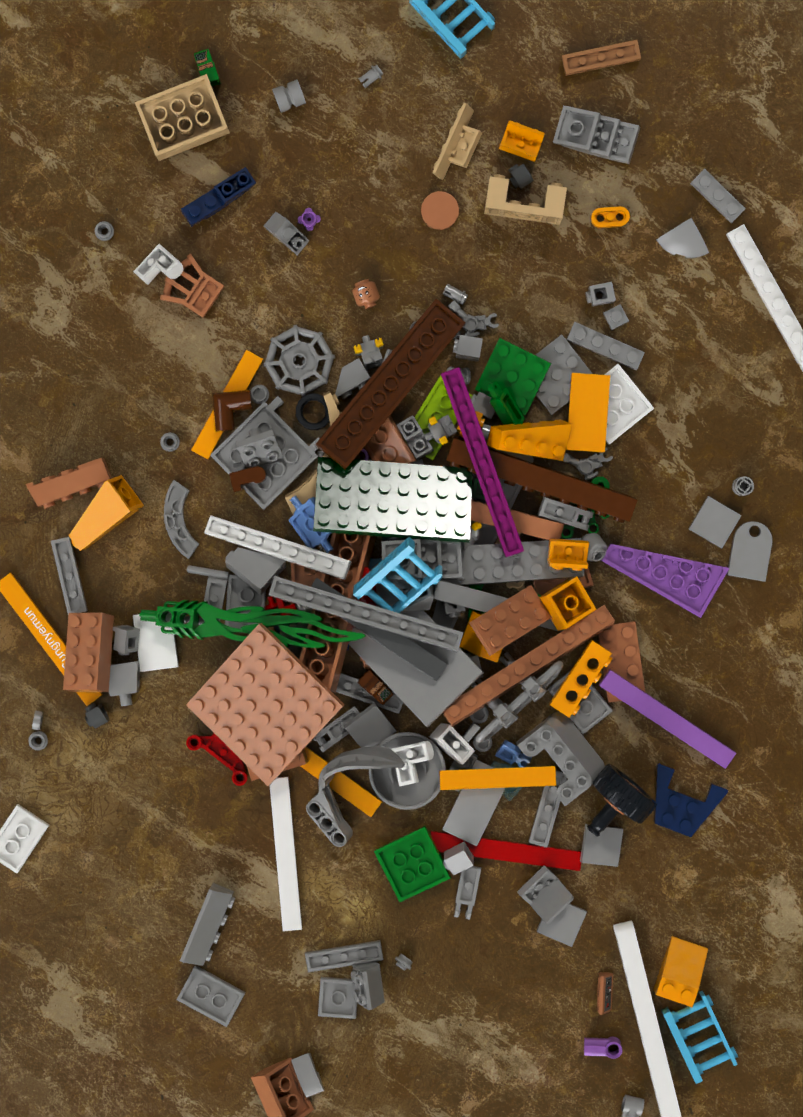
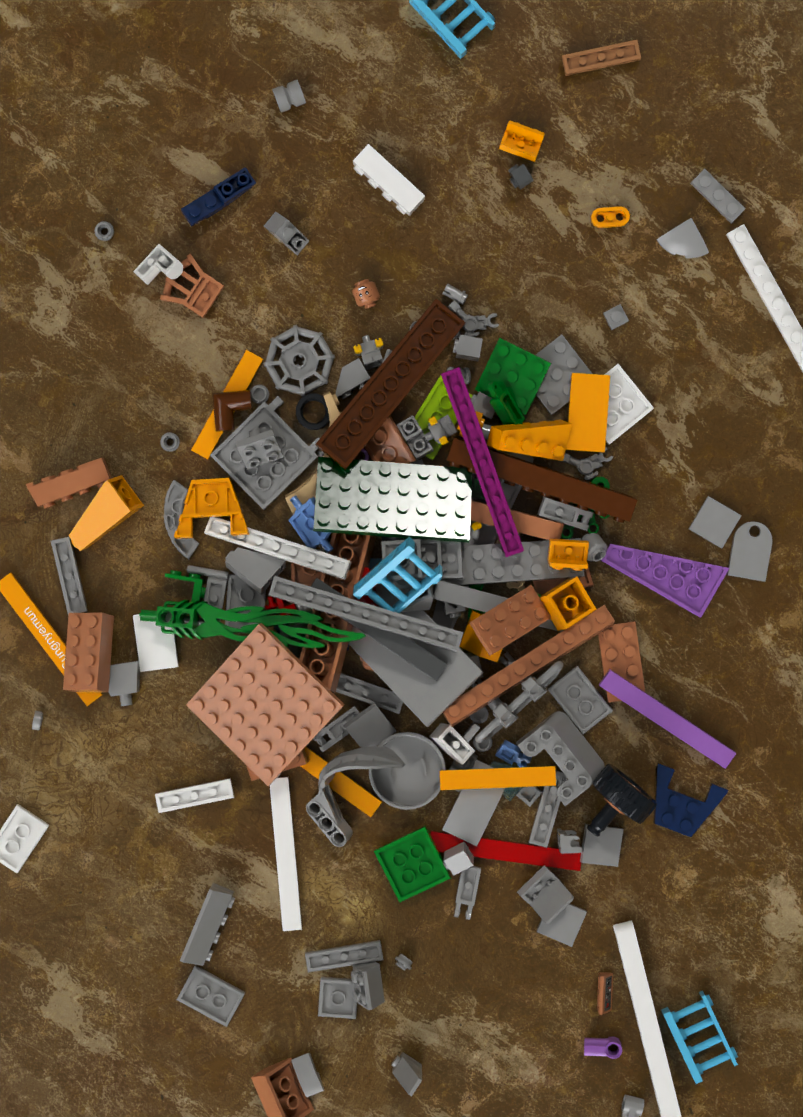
(32, 742): light grey plate -> none
(96, 715): dark grey plate -> none
(126, 639): light grey brick -> none
(182, 117): tan slope -> none
(194, 795): none -> white plate
(198, 590): none -> green bracket
(207, 66): green leg -> none
(211, 499): none -> light orange wing
(222, 753): red plate -> none
(246, 476): reddish brown leg -> none
(309, 214): medium lavender plate -> none
(372, 75): light grey pin -> none
(375, 687): reddish brown leg -> none
(388, 179): none -> white brick
(407, 1072): none -> light grey slope
(410, 755): white brick -> none
(439, 210): nougat tile -> none
(459, 144): tan bracket -> none
(529, 794): none -> light grey tile
(550, 213): tan plate -> none
(566, 842): none -> light grey hinge
(570, 683): light orange brick -> none
(596, 134): light grey slope -> none
(605, 346): light grey plate -> none
(606, 290): light grey brick -> none
(681, 971): light orange slope -> none
(741, 488): light grey wheel -> none

